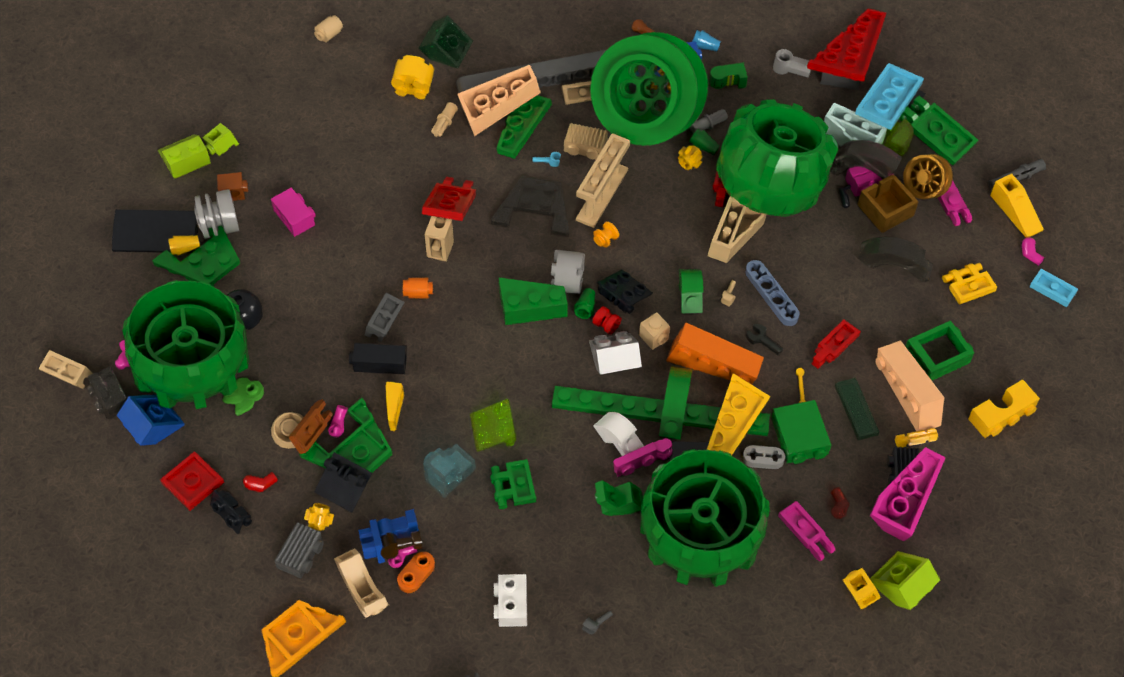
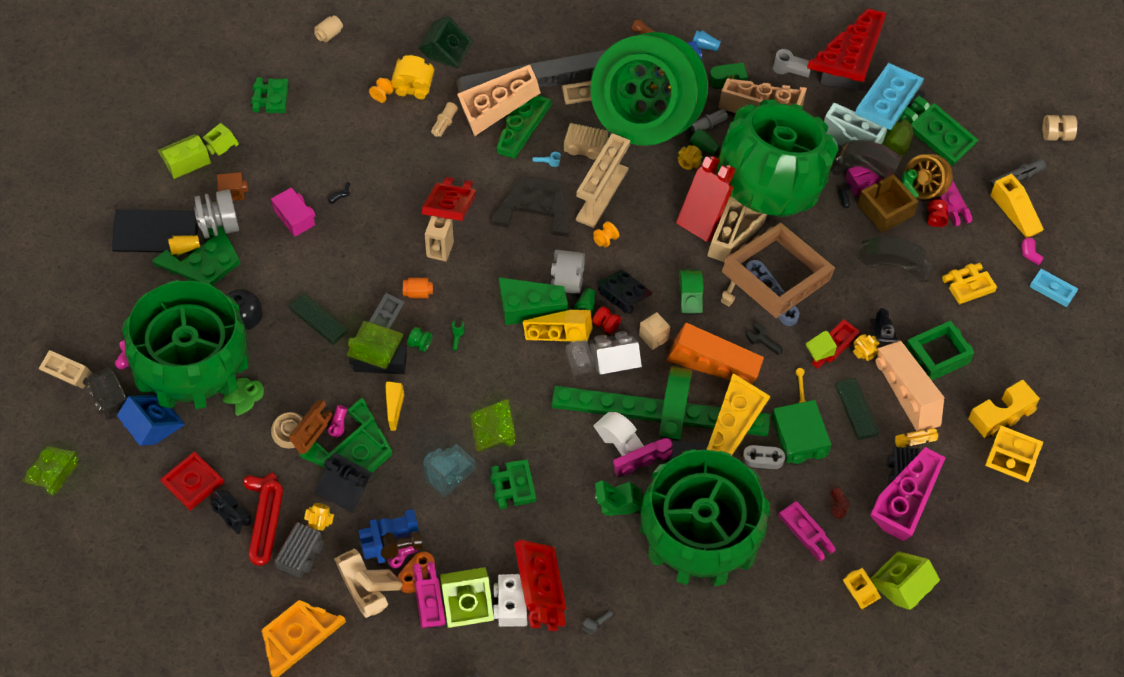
(50, 468): none -> clear neon green hinge
(265, 523): none -> red piece
(276, 95): none -> green plate
(318, 319): none -> clear green tile
(339, 194): none -> black piece
(374, 344): none -> clear neon green hinge
(378, 580): none -> tan tile
(383, 87): none -> light orange wheel
(419, 339): none -> green wheel
(428, 597): none -> dark pink hinge
(457, 332): none -> green hand
(467, 597): none -> lime slope
(541, 584): none -> red tile
(560, 326): none -> yellow slope
(579, 357): none -> clear brick
(706, 199): none -> tile
(741, 93): none -> light nougat wedge
(758, 290): none -> medium nougat window
(821, 346): none -> lime slope
(866, 347): none -> yellow gear
(883, 327): none -> black hinge
(908, 179): none -> green arm
(937, 213): none -> red wheel
(1014, 454): none -> yellow brick
(1057, 127): none -> tan wheel

